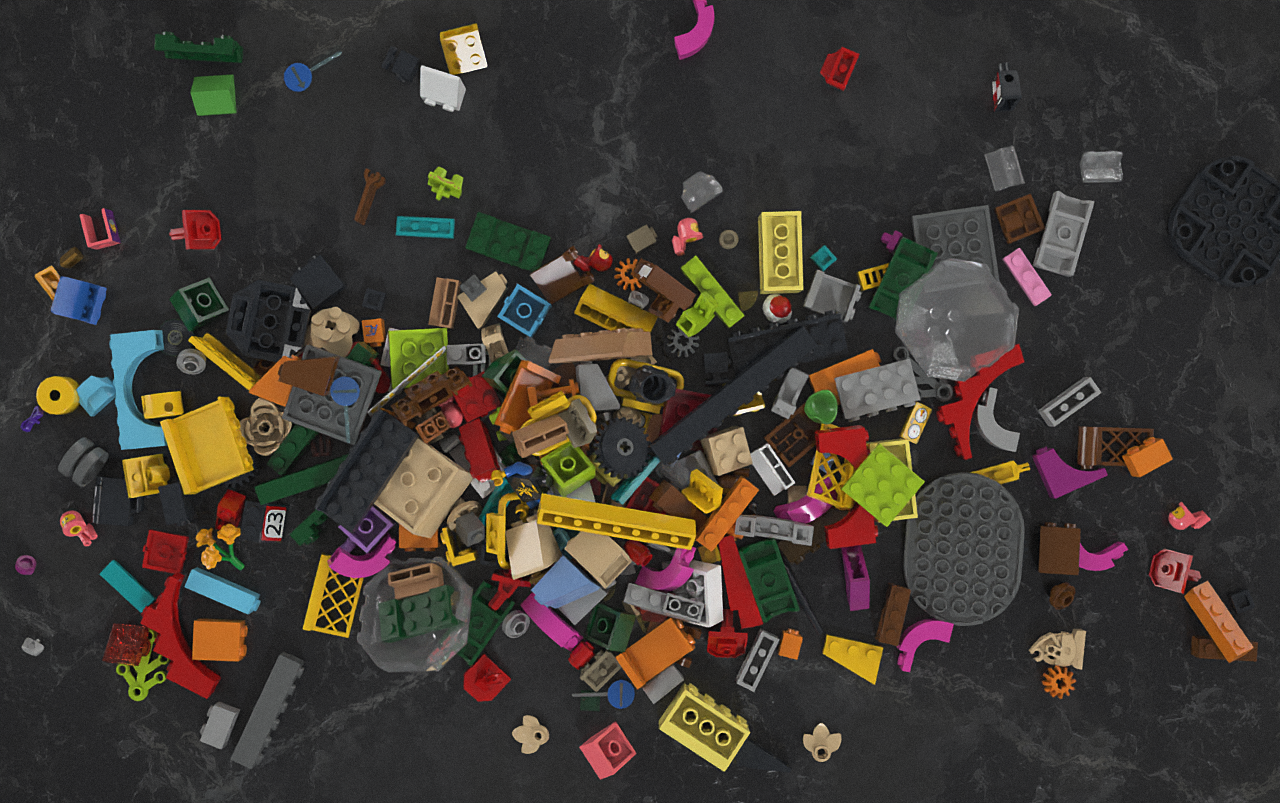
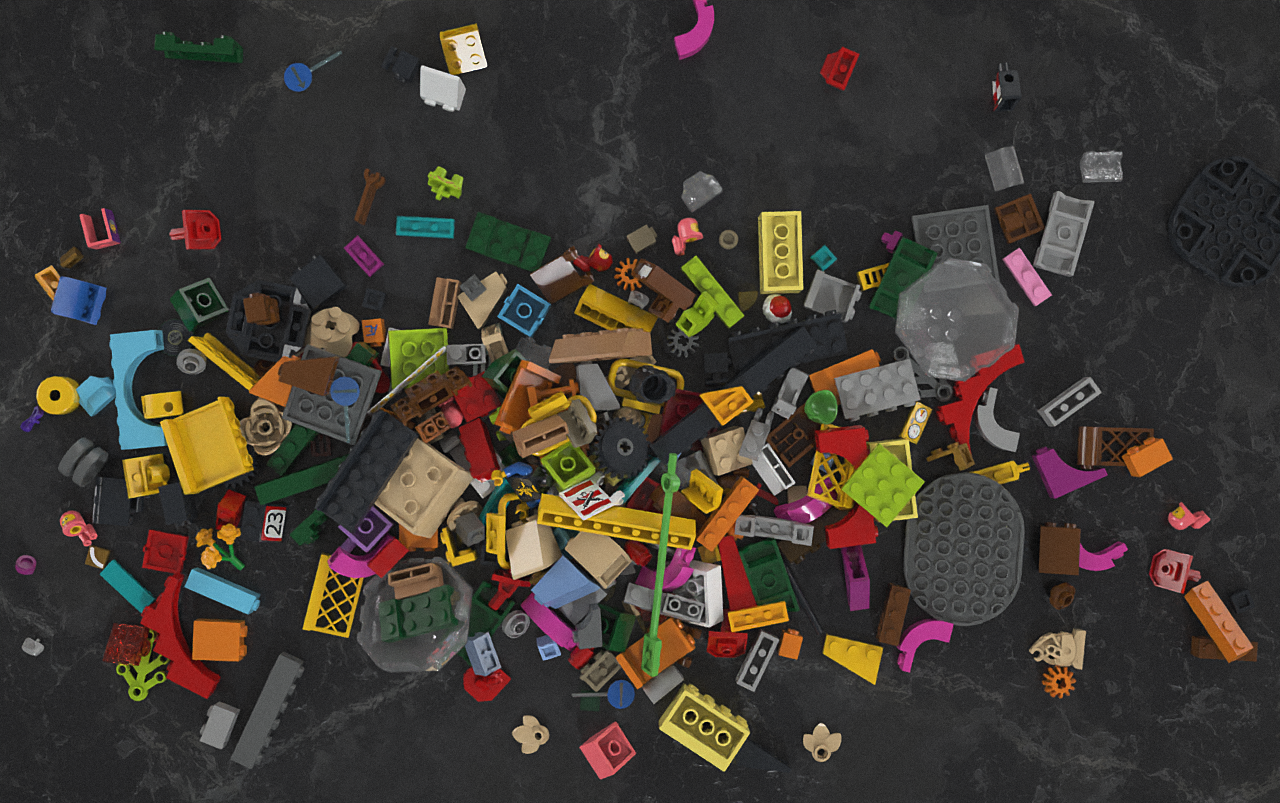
(97, 557): none -> pearl gold tile
(214, 95): bright green slope -> none
(261, 309): none -> reddish brown arch
(363, 256): none -> magenta plate
(387, 557): none -> red tile
(482, 654): none -> sand blue hinge
(547, 647): none -> light blue slope
(588, 632): none -> dark grey arch
(589, 499): none -> white flag
(652, 644): none -> bright green bar
(727, 402): none -> light orange wing
(756, 436): none -> light grey hinge
(758, 616): none -> light orange plate
(766, 495): none -> red piece
(961, 455): none -> pearl gold bracket

